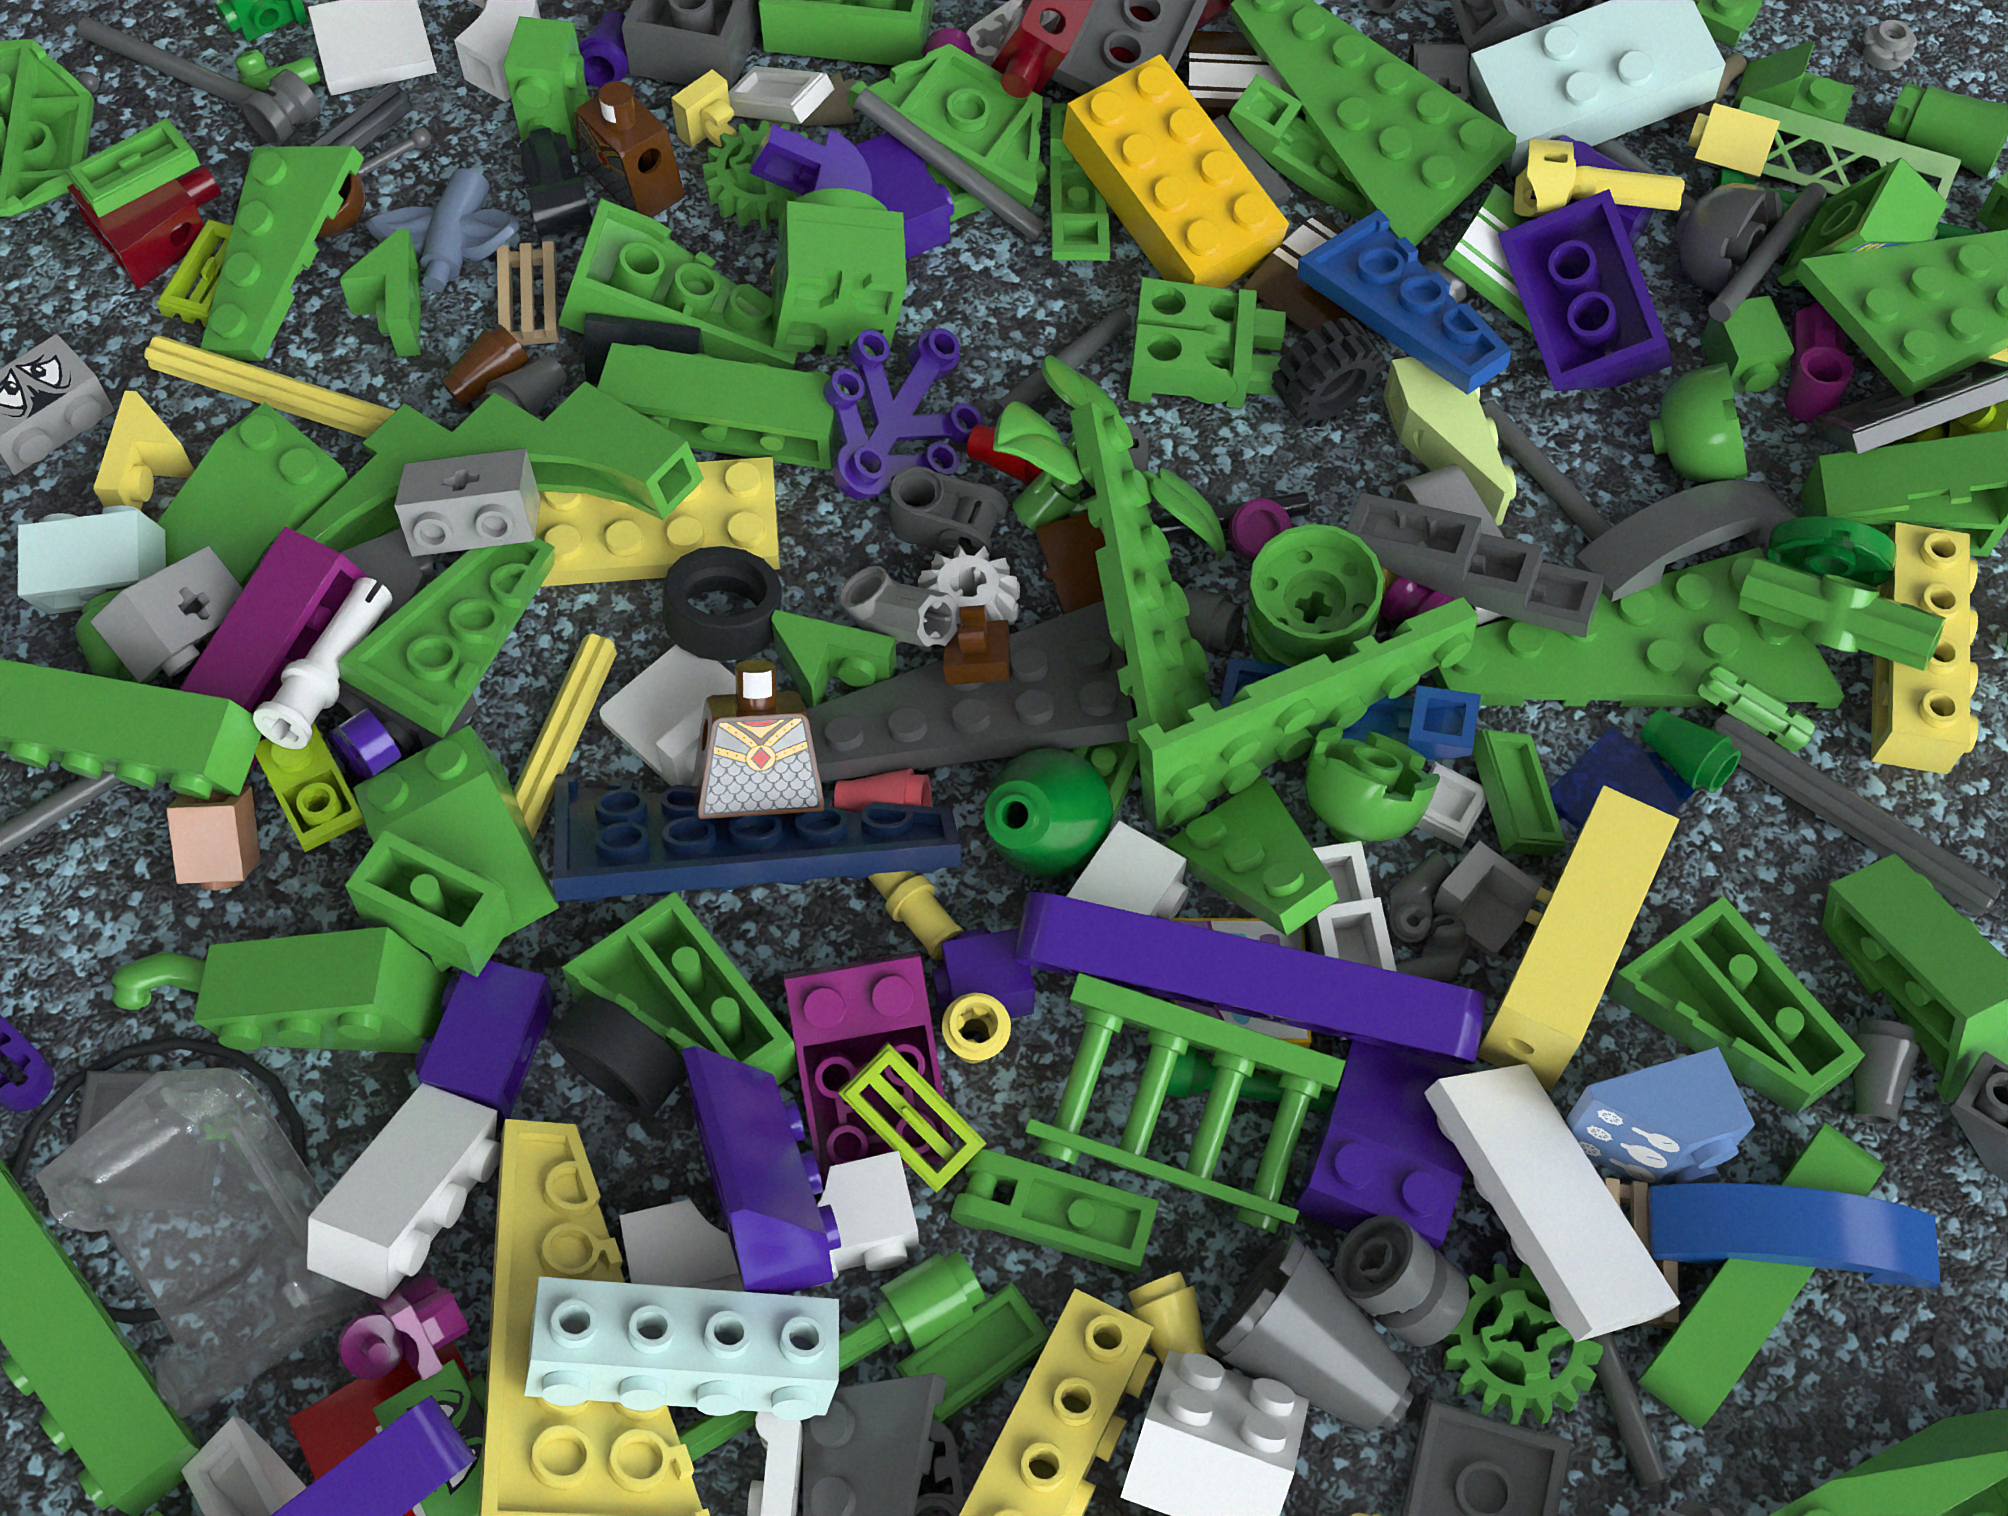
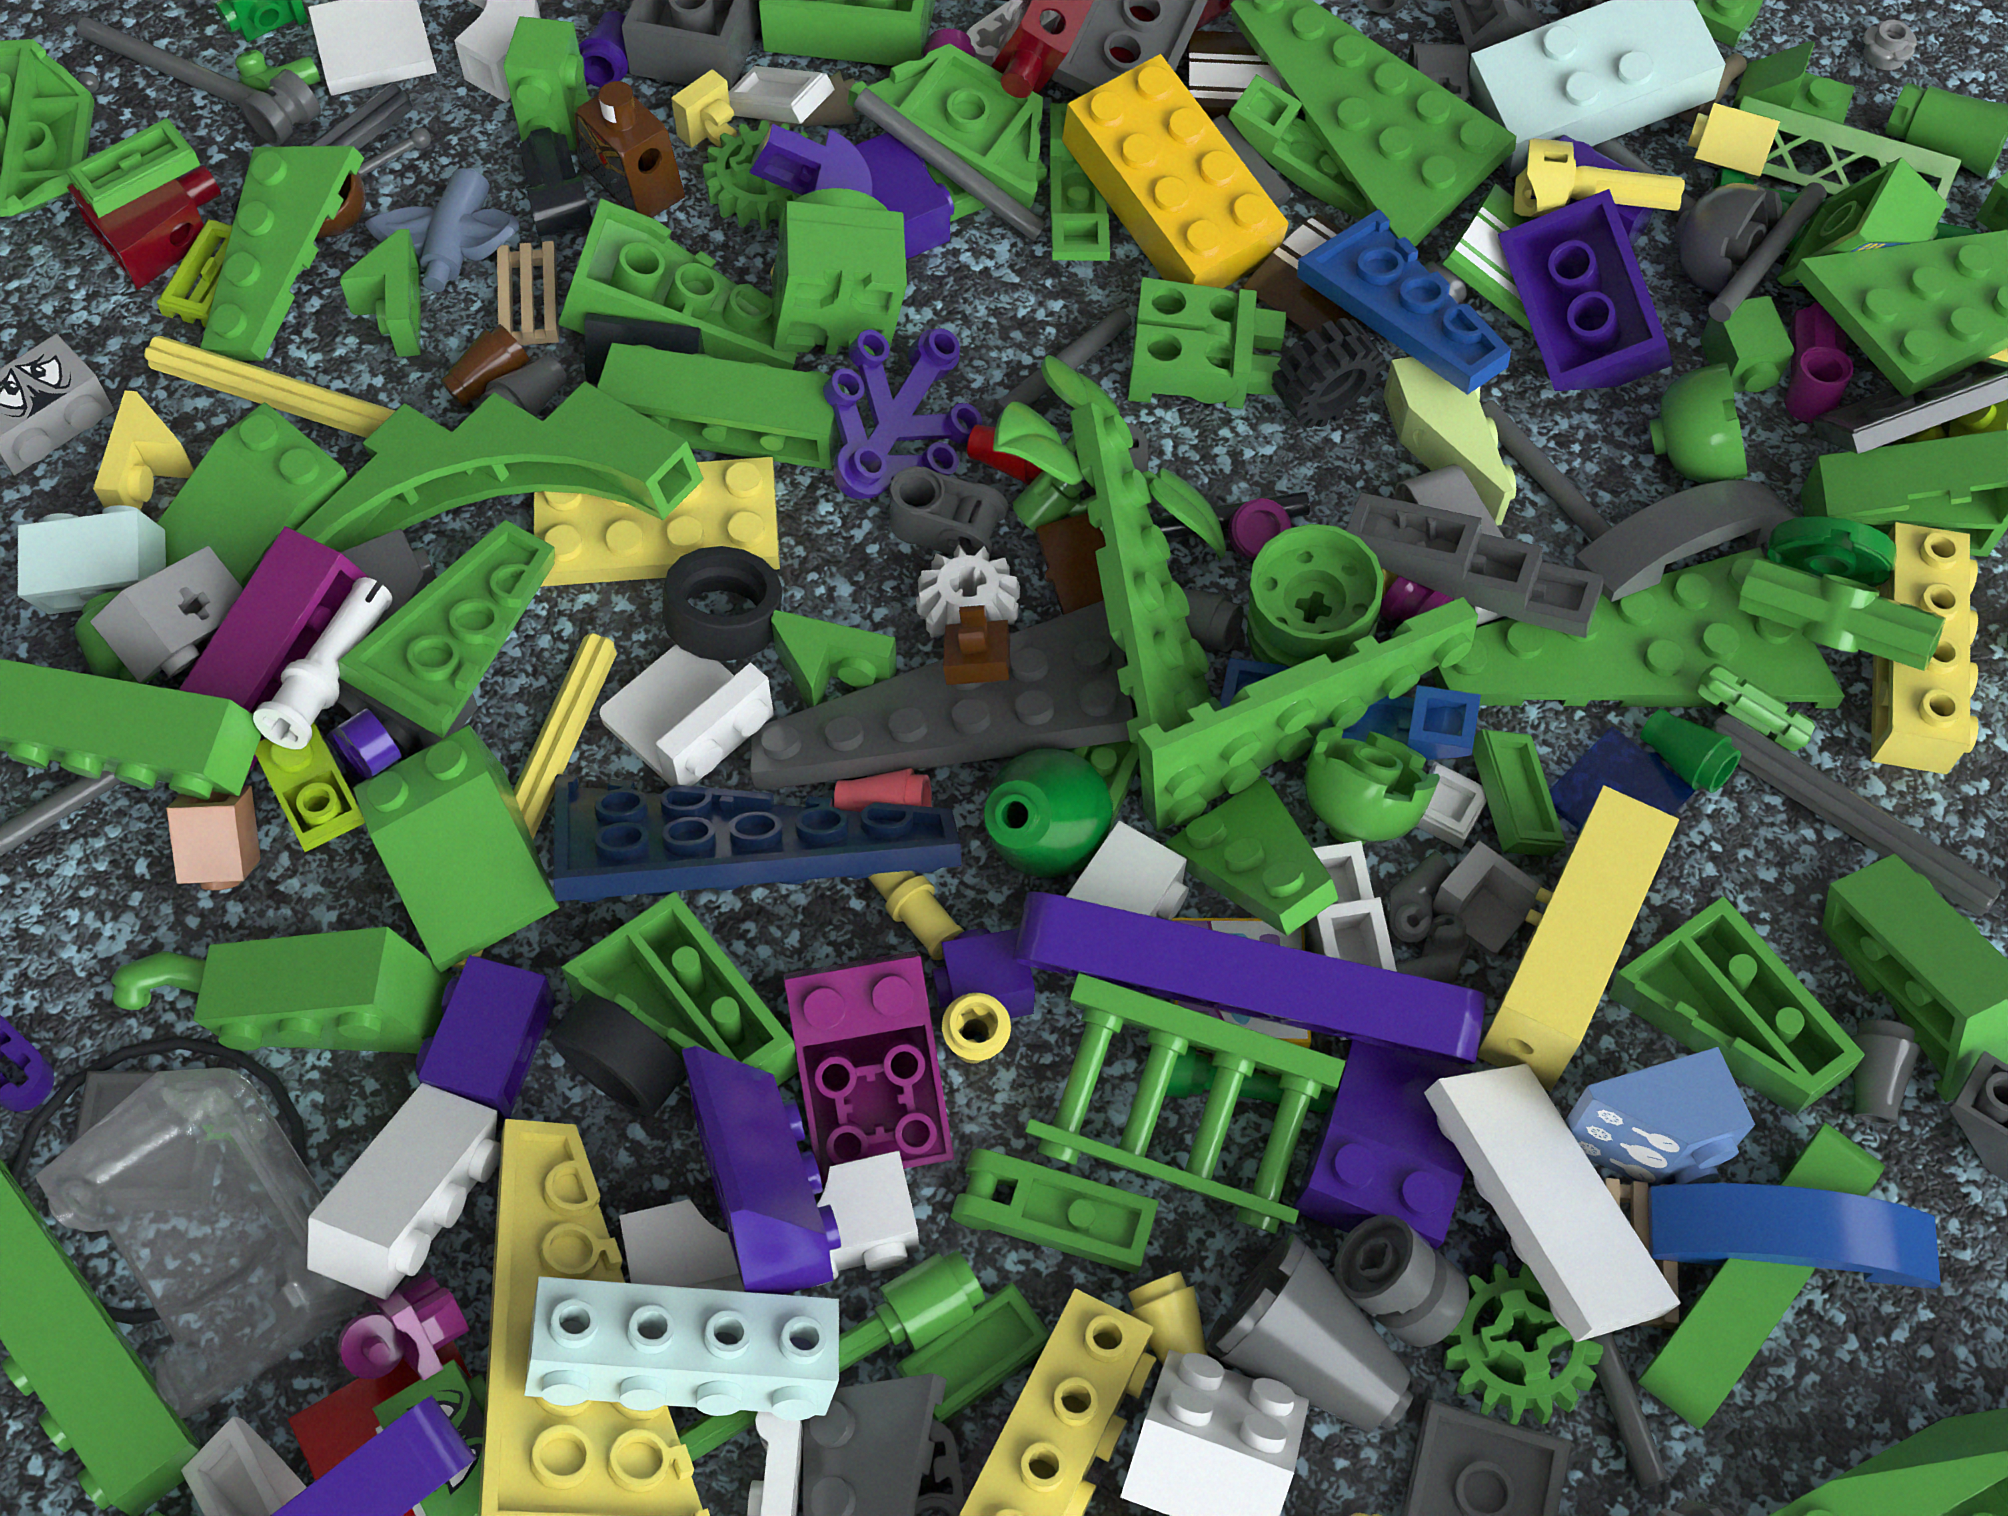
(431, 902): bright green brick -> none
(468, 502): light grey brick -> none
(755, 750): torso -> none
(870, 1074): lime tile -> none
(899, 609): light grey piece -> none

